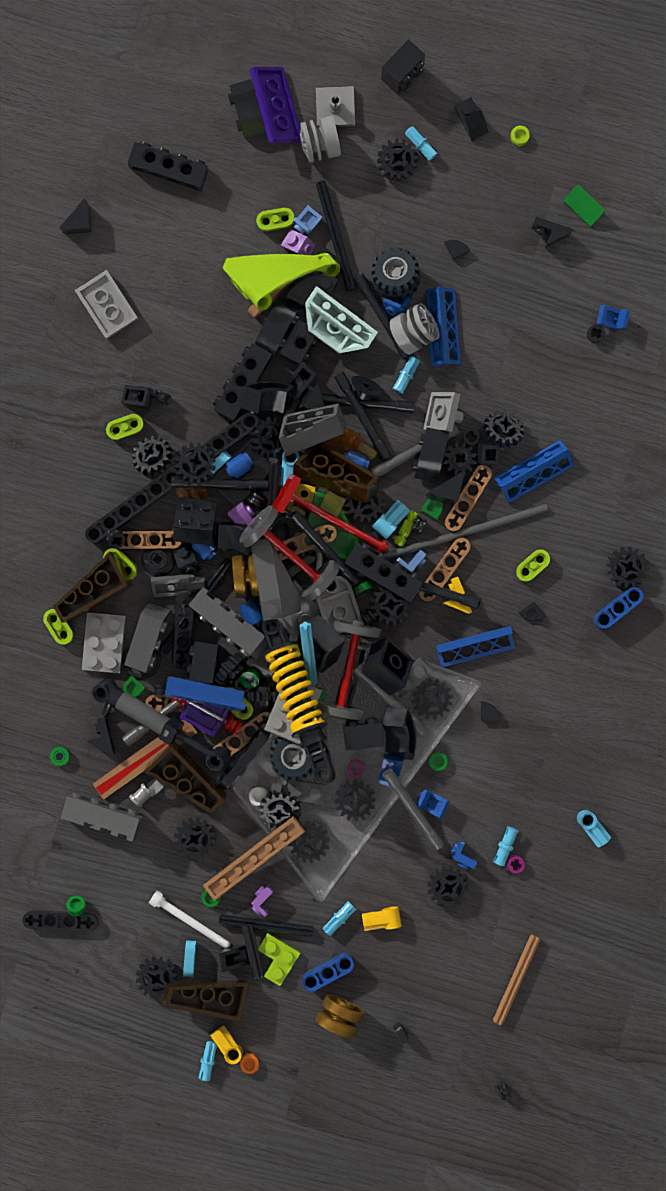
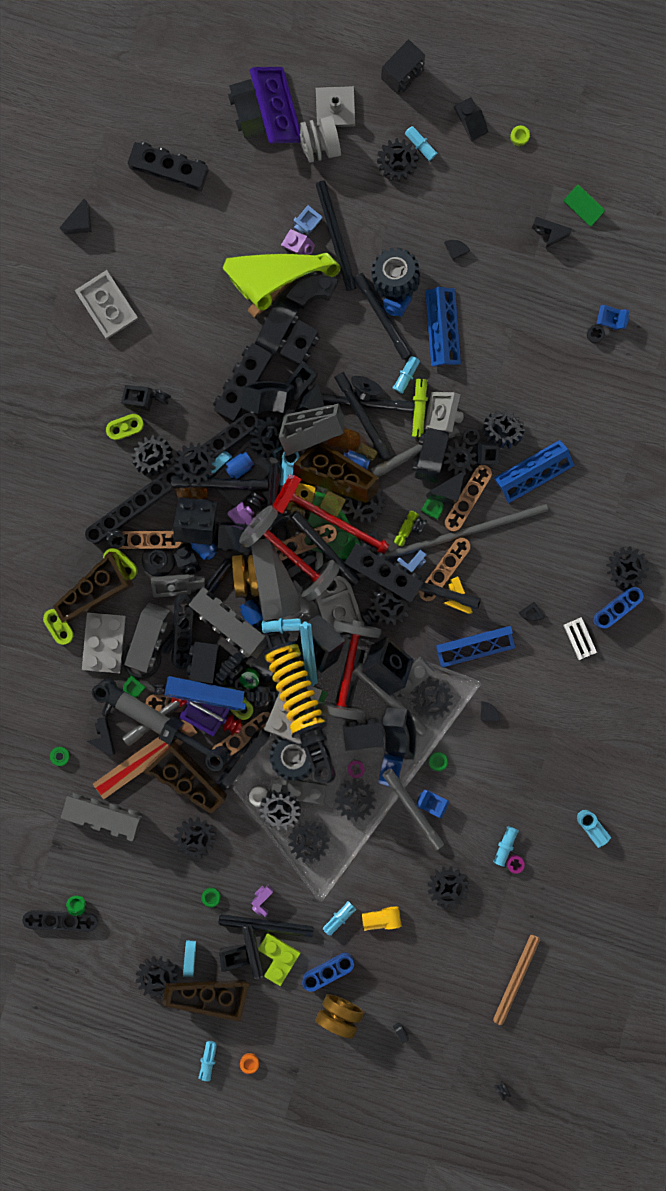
(145, 792): light grey connector -> none
(158, 900): white piece -> none
(226, 1043): yellow piece -> none
(254, 858): medium nougat tile -> none
(274, 217): lime plate -> none
(281, 625): none -> medium azure axle
(336, 324): light aqua wedge -> none
(362, 588): green tile -> none
(388, 523): medium azure piece -> none
(414, 329): light grey wheel -> none
(419, 407): none -> lime pin
(464, 860): blue bracket -> none
(532, 565): lime plate -> none
(586, 653): none -> white tile

